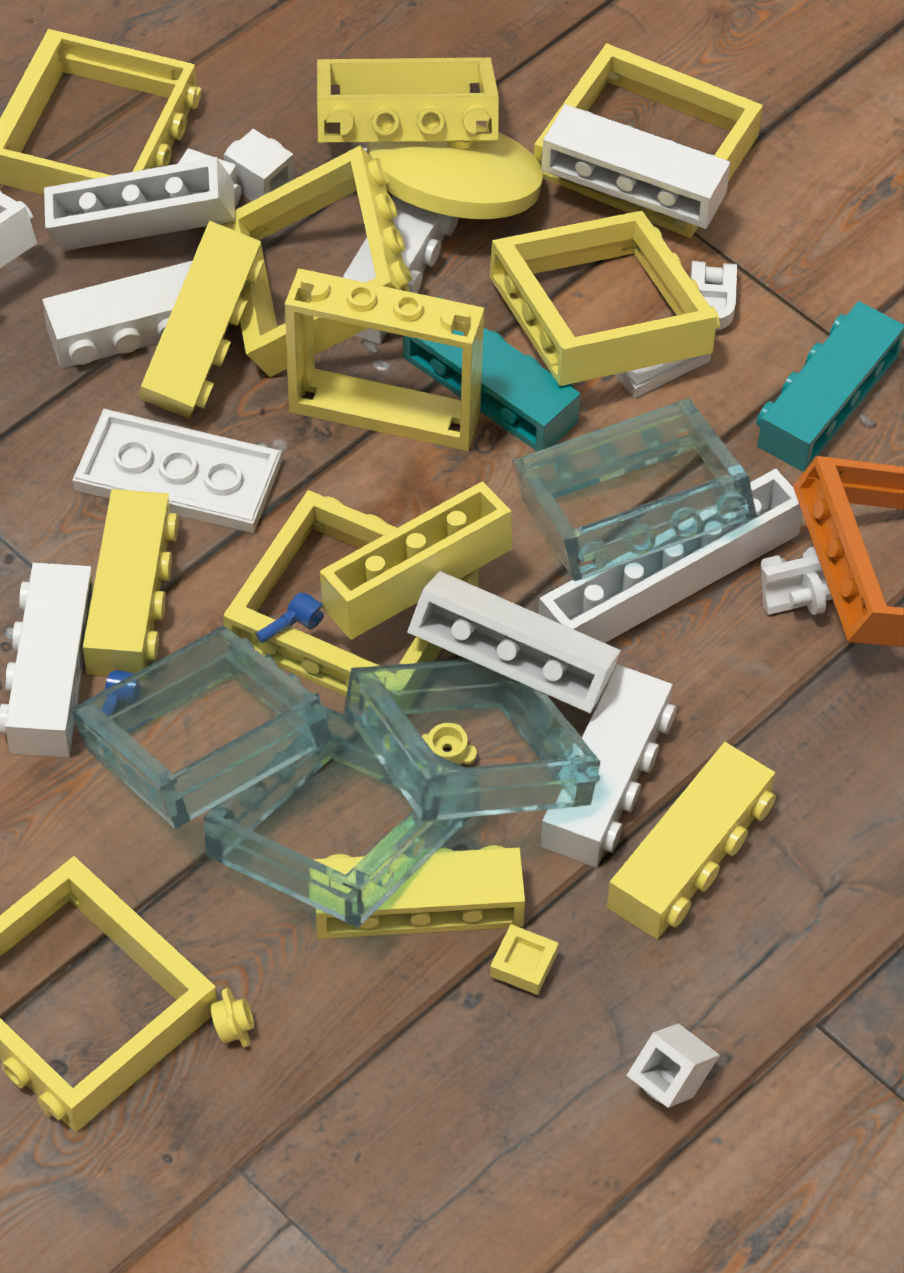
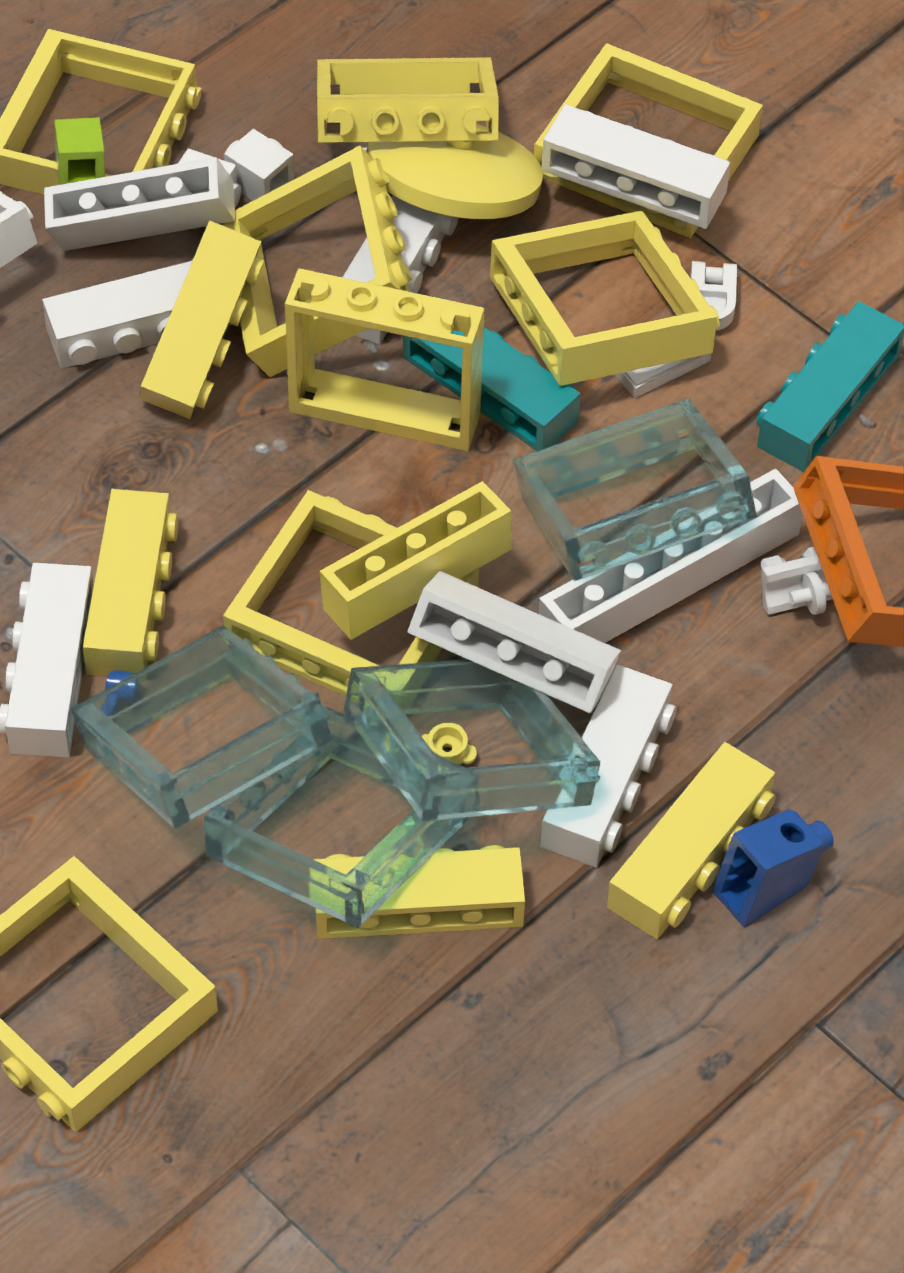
(79, 149): none -> lime brick
(202, 472): white tile -> none
(232, 1018): light yellow plate -> none
(301, 609): blue hand -> none
(524, 959): light yellow plate -> none
(672, 1065): white brick -> none
(769, 864): none -> blue torso

